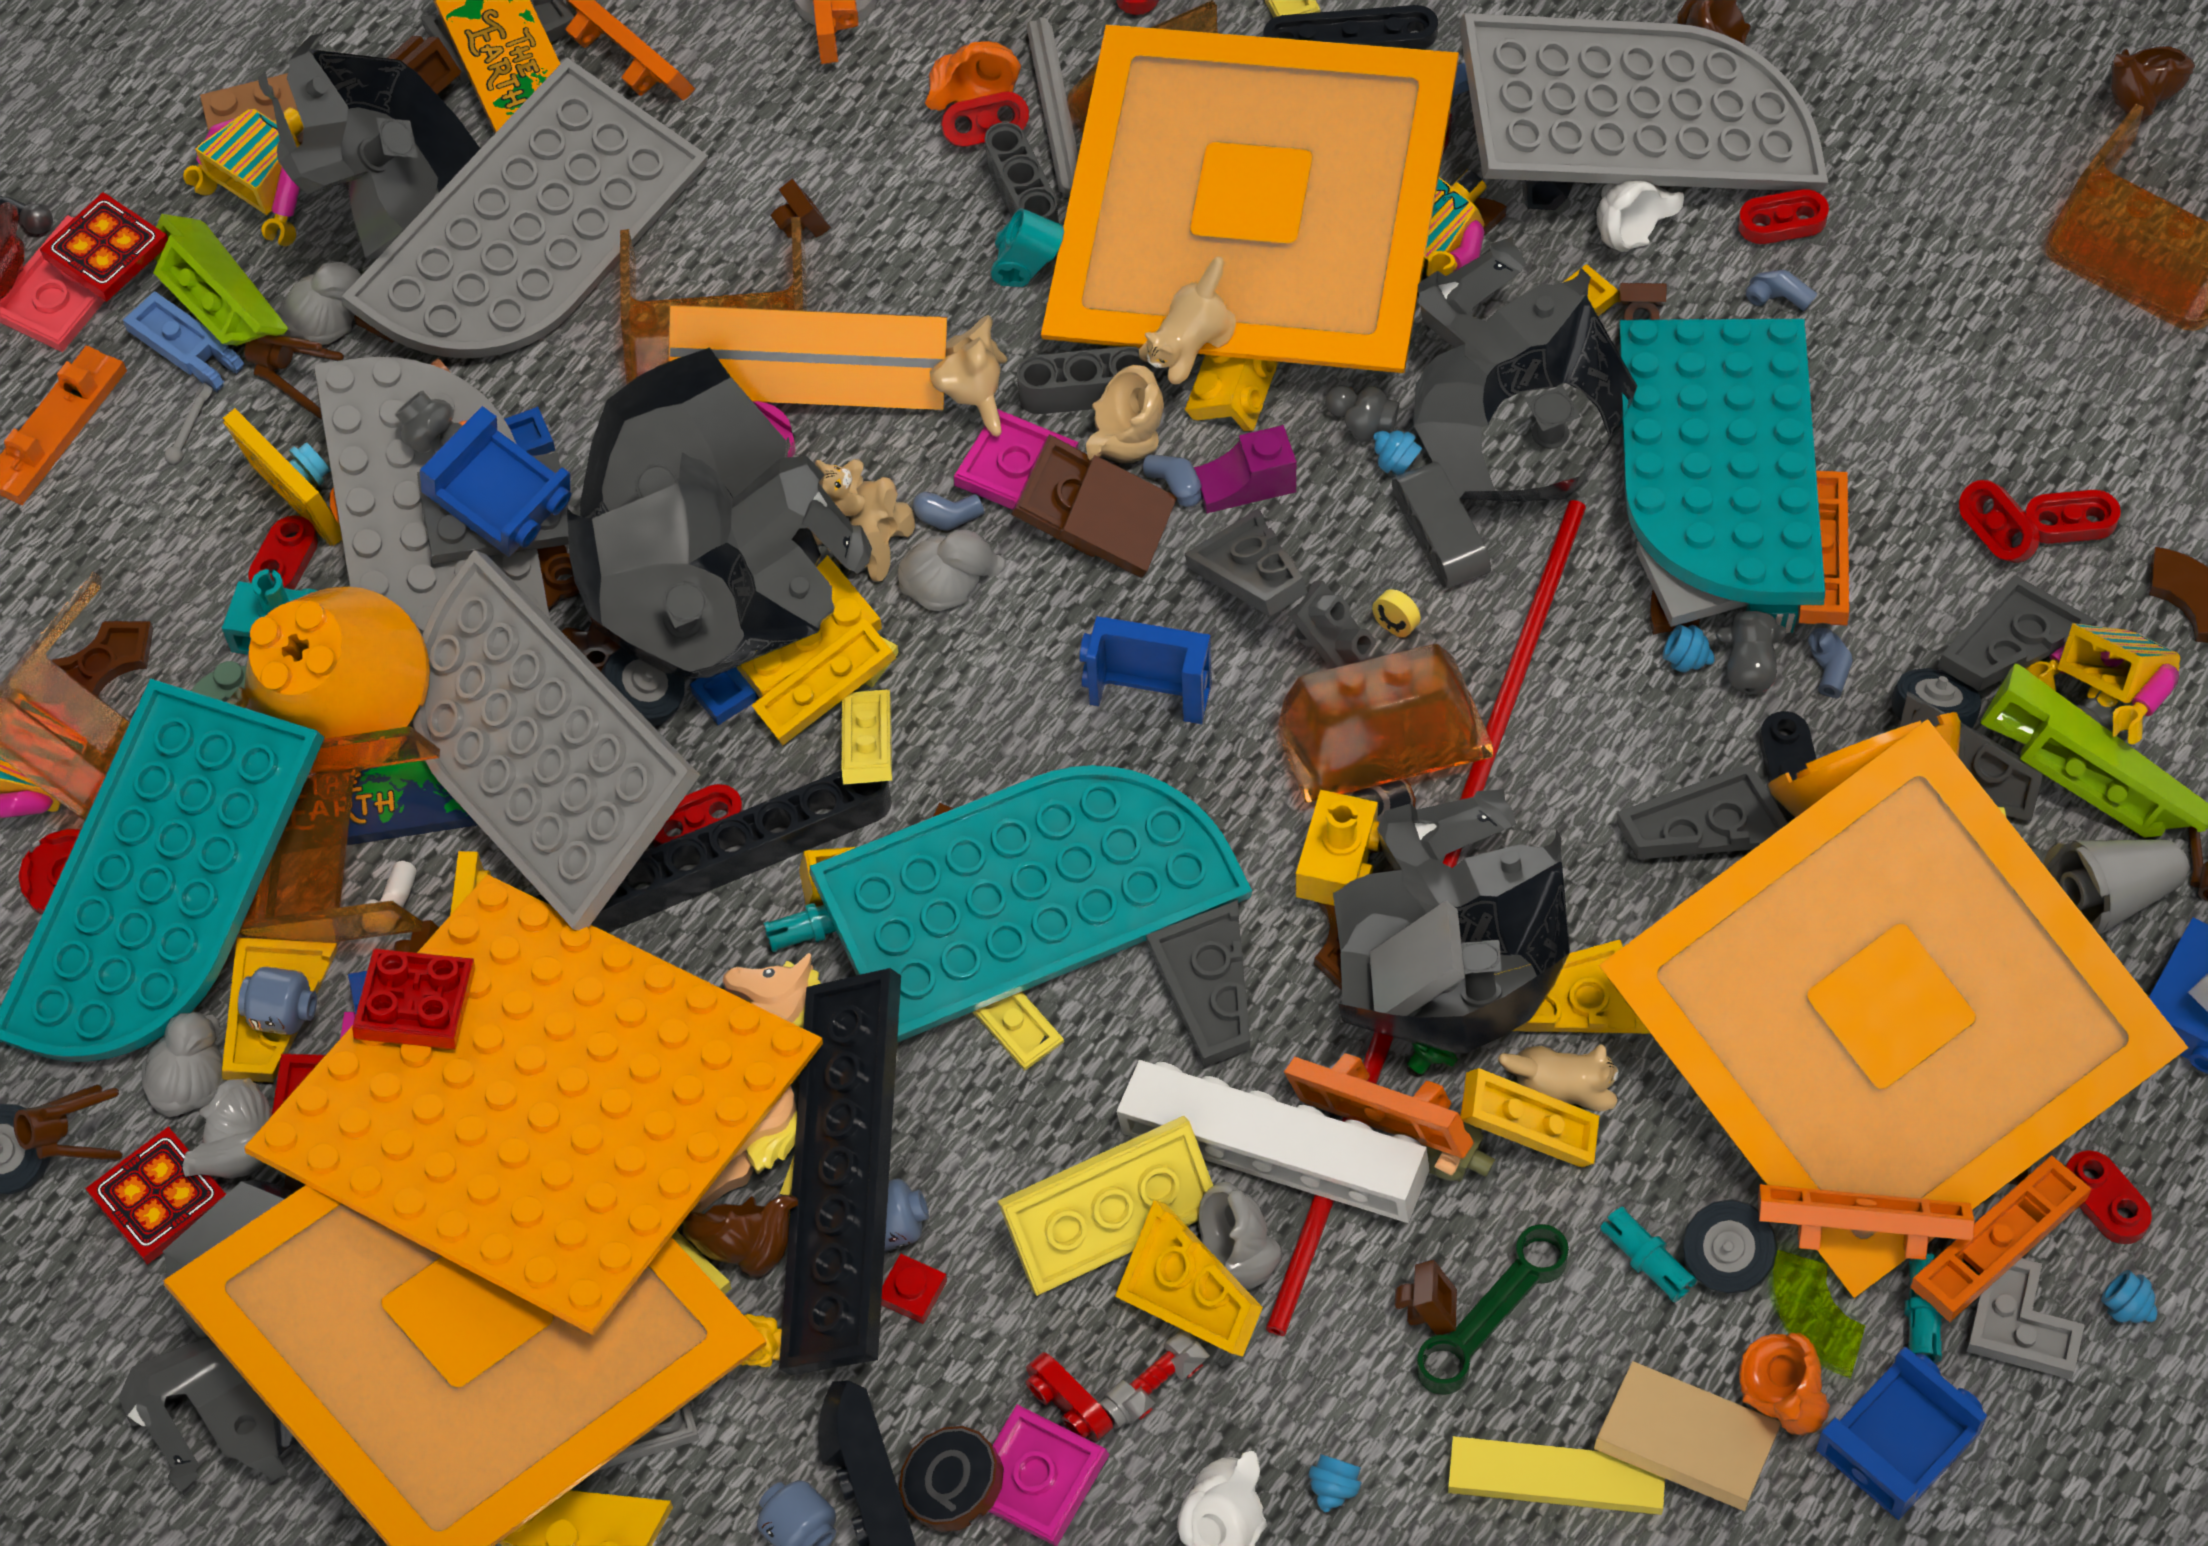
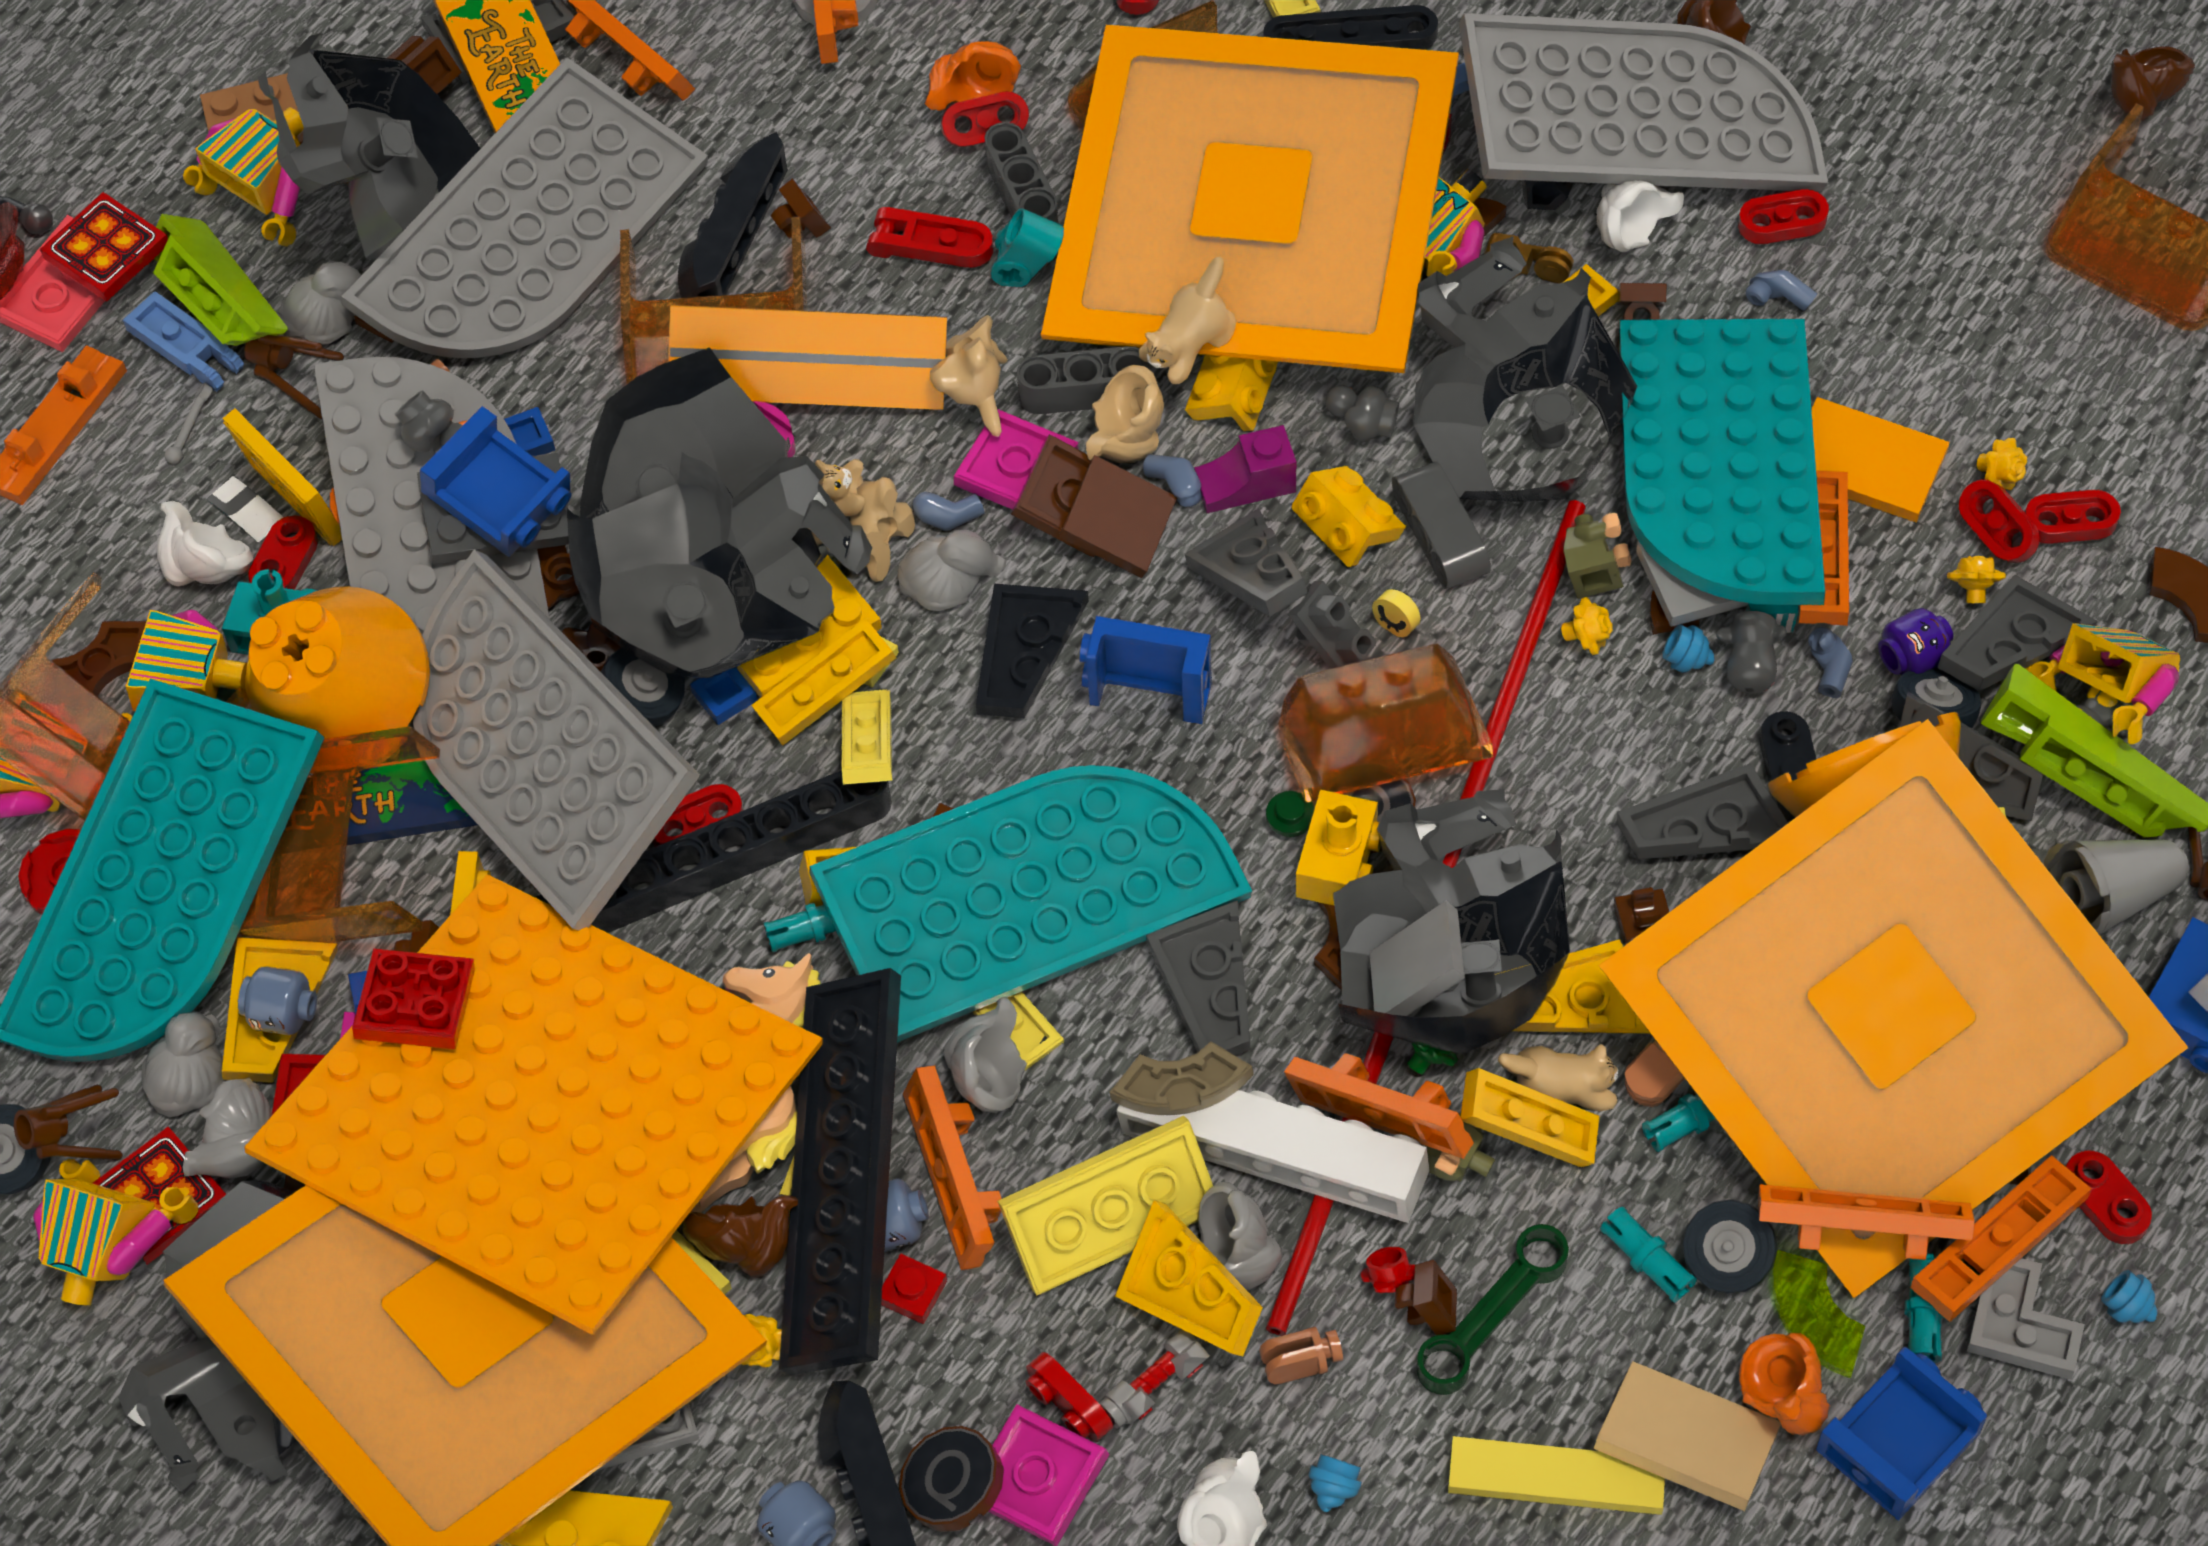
(98, 1230): none -> torso
(183, 653): none -> torso
(197, 550): none -> white hair
(245, 508): none -> white sticker
(309, 464): medium azure plate -> none
(398, 883): white arm -> none
(739, 208): none -> black brick
(930, 238): none -> red plate
(938, 1133): none -> orange hinge
(986, 1059): none -> light grey hair
(1023, 643): none -> black wing
(1053, 102): light grey axle -> none
(1181, 1084): none -> dark tan tile
(1289, 814): none -> dark green plate
(1299, 1355): none -> nougat arm
(1346, 513): none -> yellow bracket
(1388, 1269): none -> red plate
(1397, 447): dark azure plate -> none
(1551, 262): none -> pearl gold piece
(1587, 556): none -> olive piece
(1590, 626): none -> yellow plant
(1639, 911): none -> reddish brown tile
(1651, 1076): none -> nougat arm
(1678, 1122): none -> teal pin
(1885, 462): none -> light orange tile
(1914, 642): none -> dark purple head
(1976, 576): none -> yellow plant
(2004, 463): none -> yellow plant

